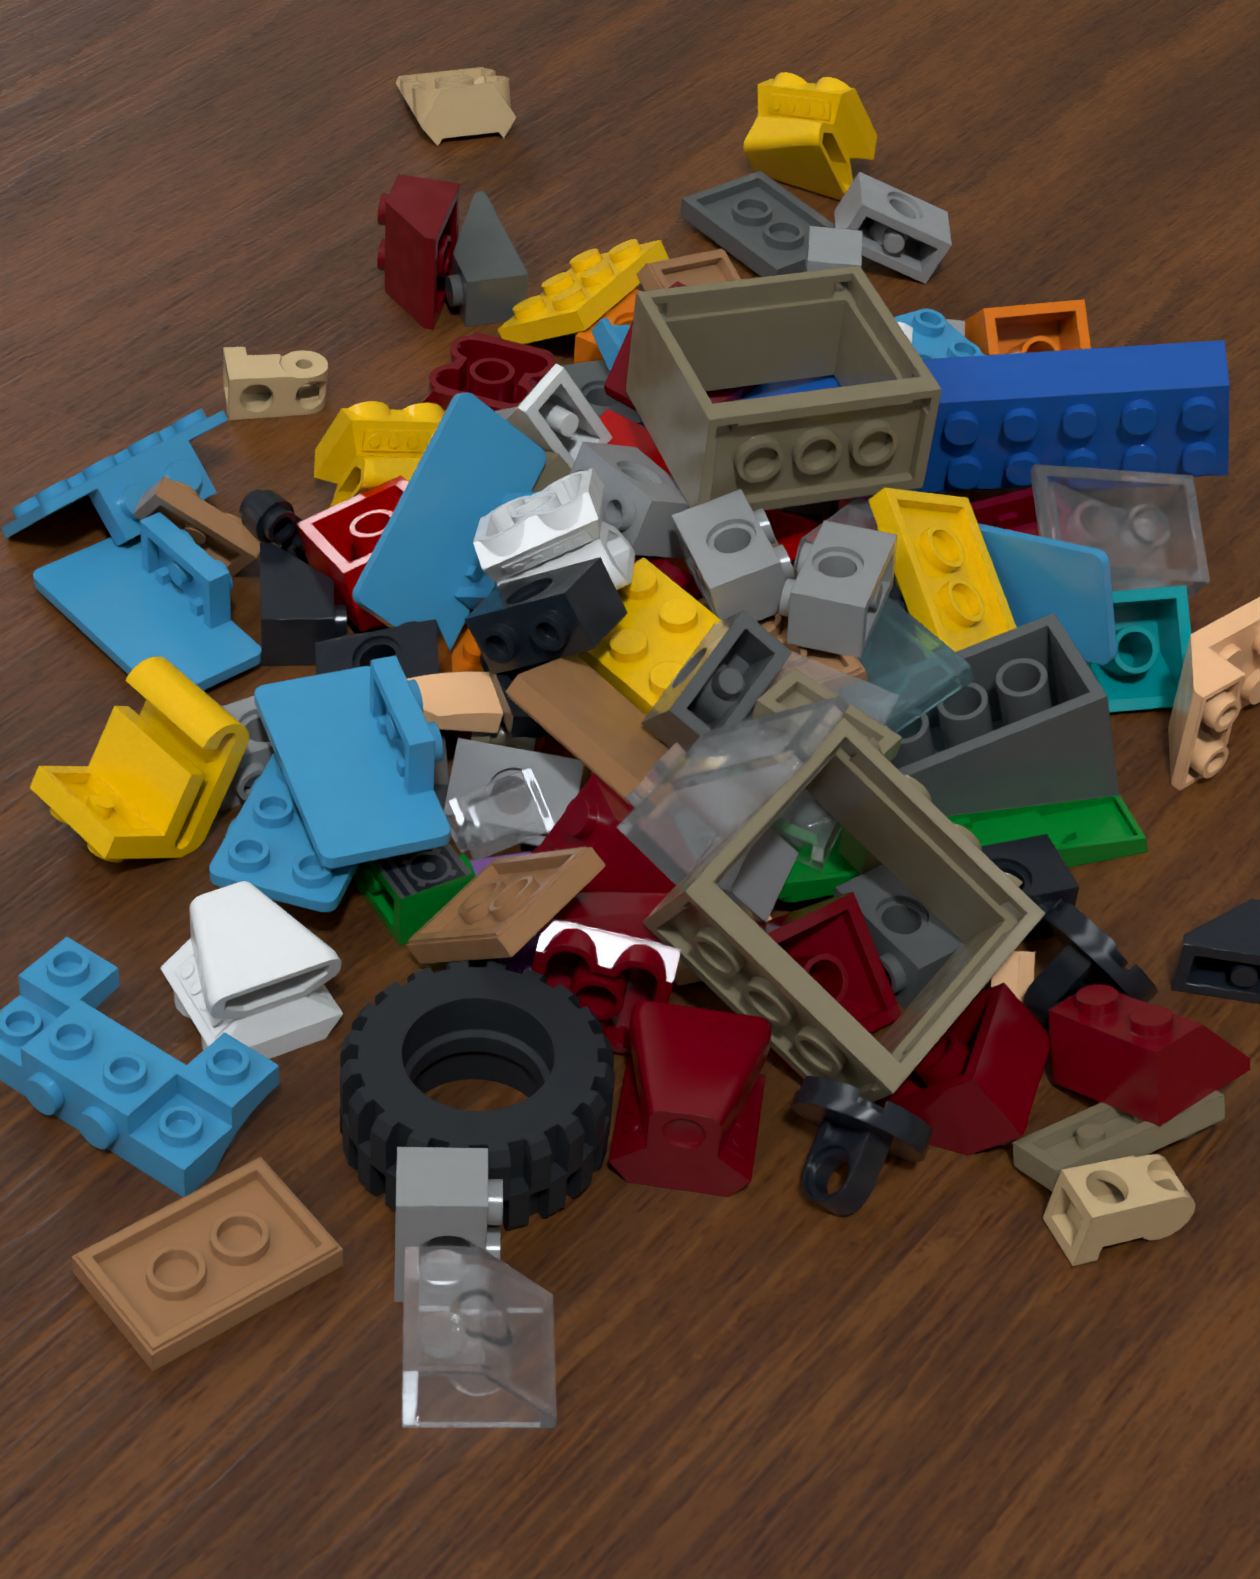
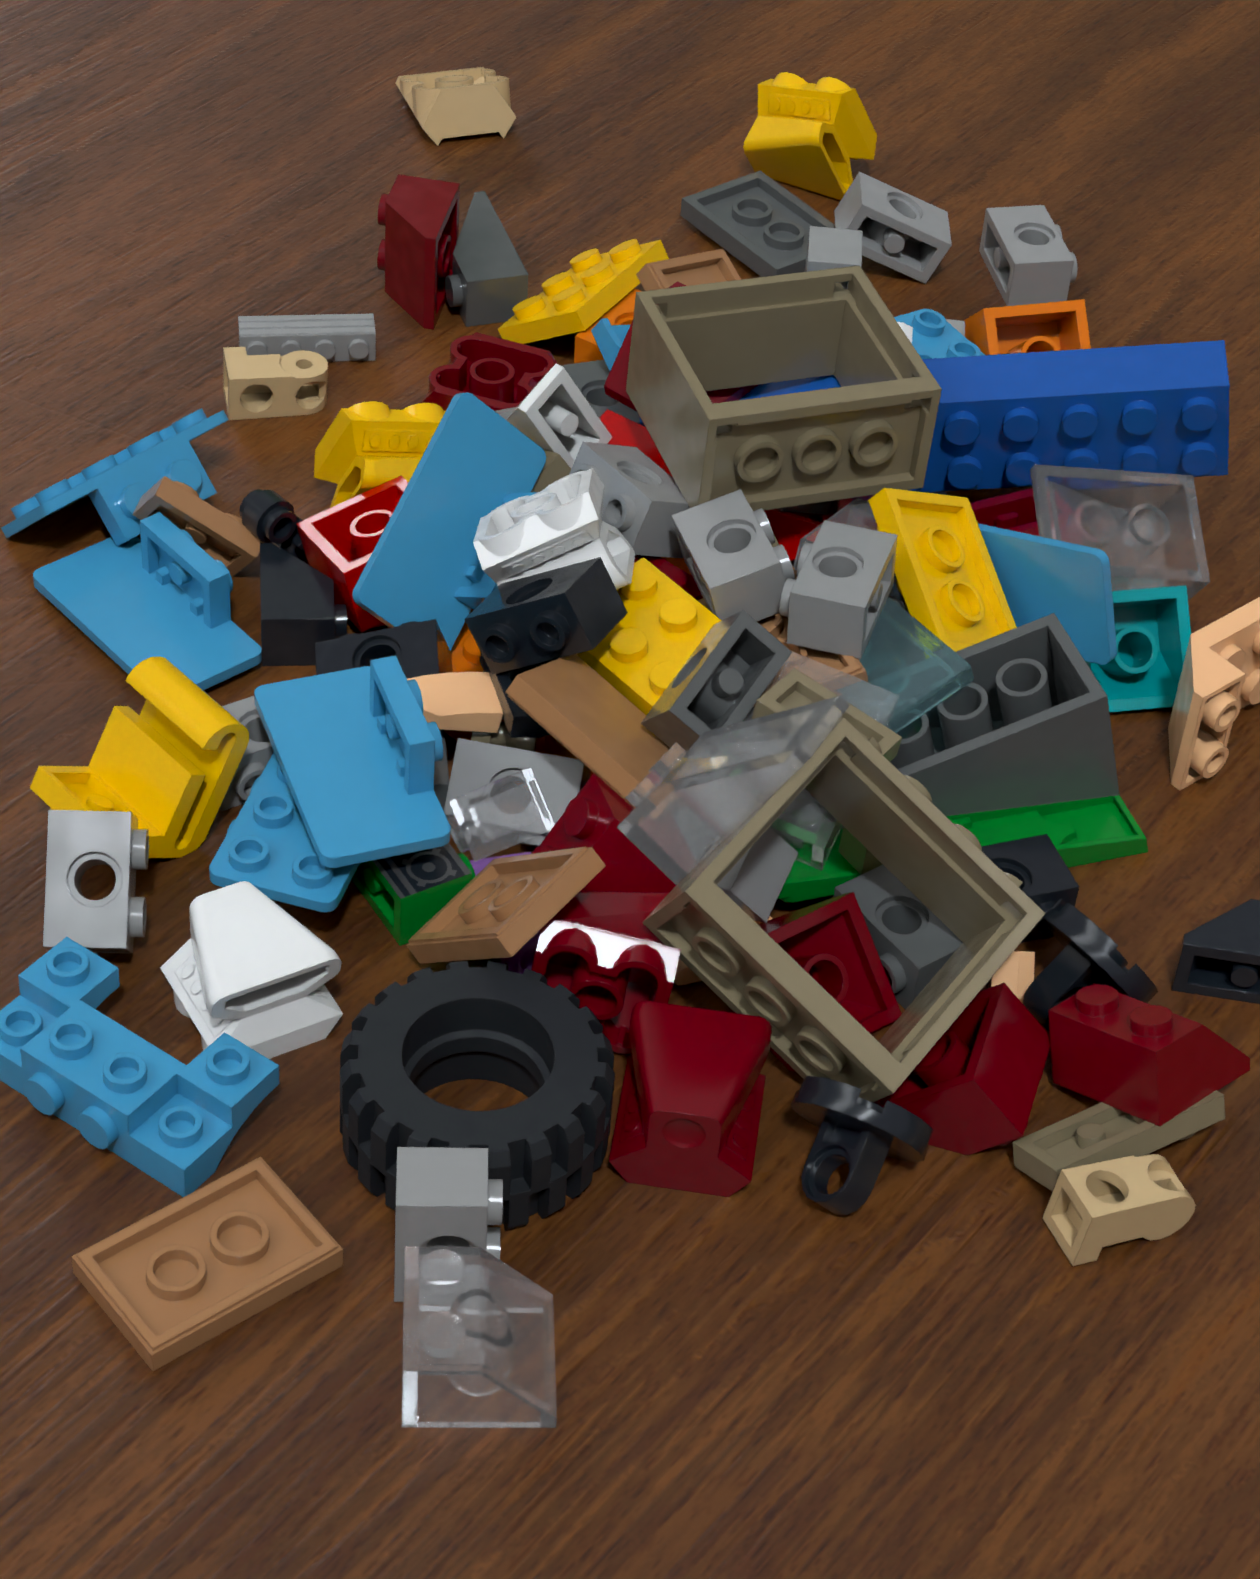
(73, 846): none -> light grey brick
(331, 335): none -> light grey piece
(1027, 255): none -> light grey brick

